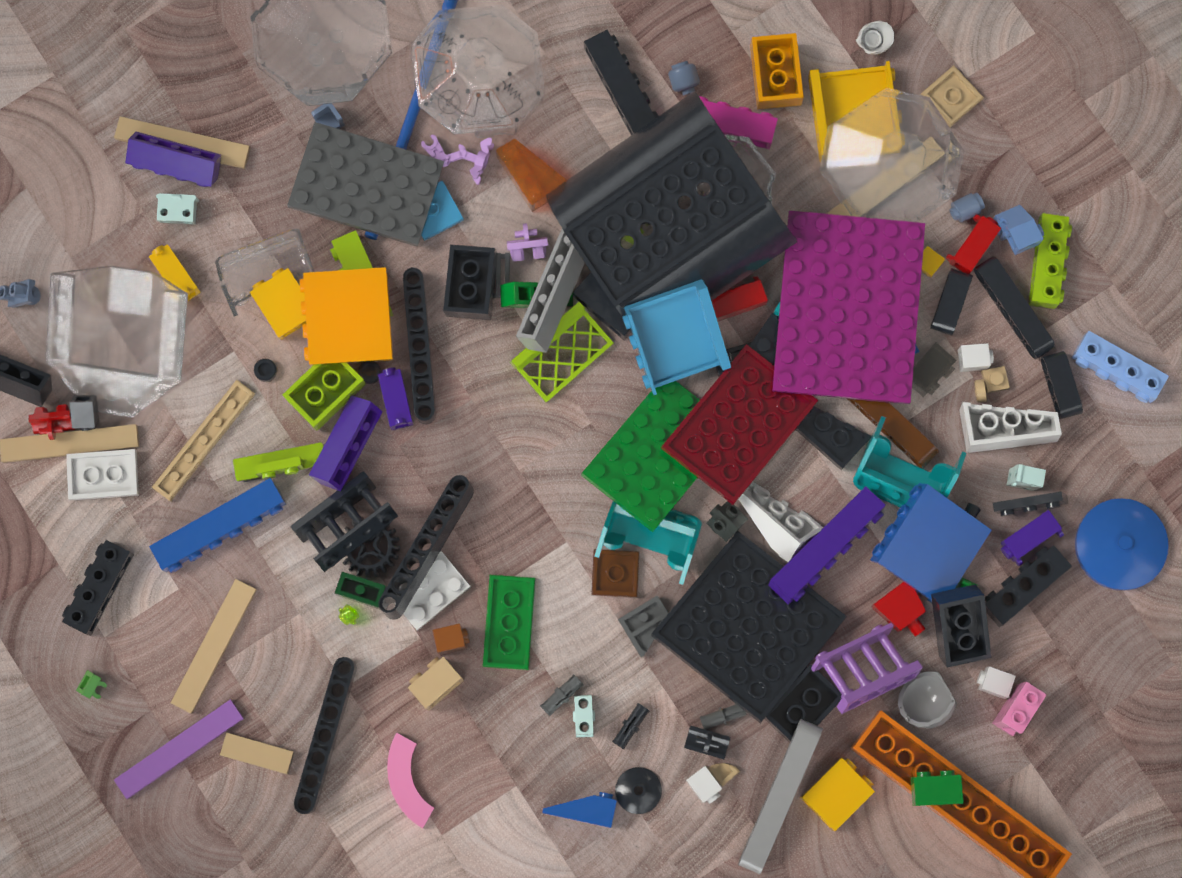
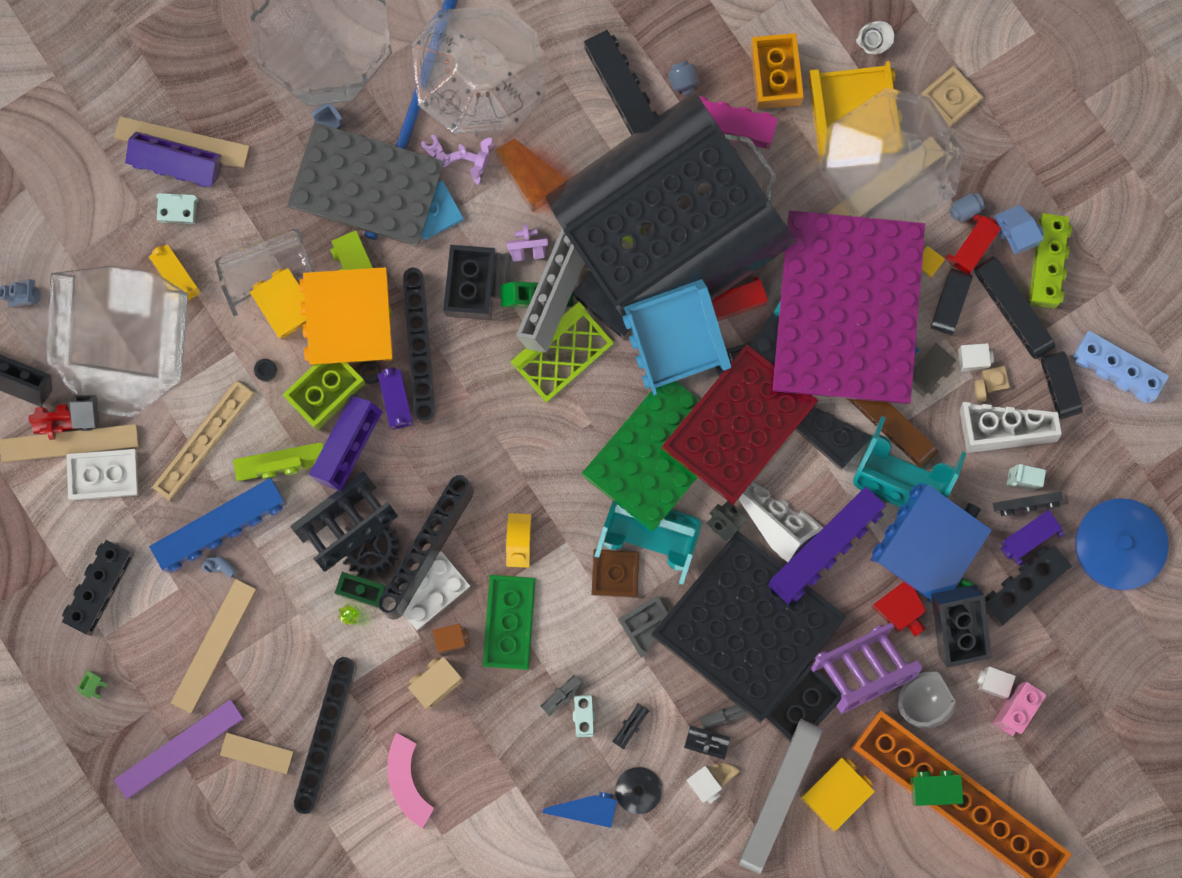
(219, 563): none -> sand blue arm
(518, 540): none -> yellow brick

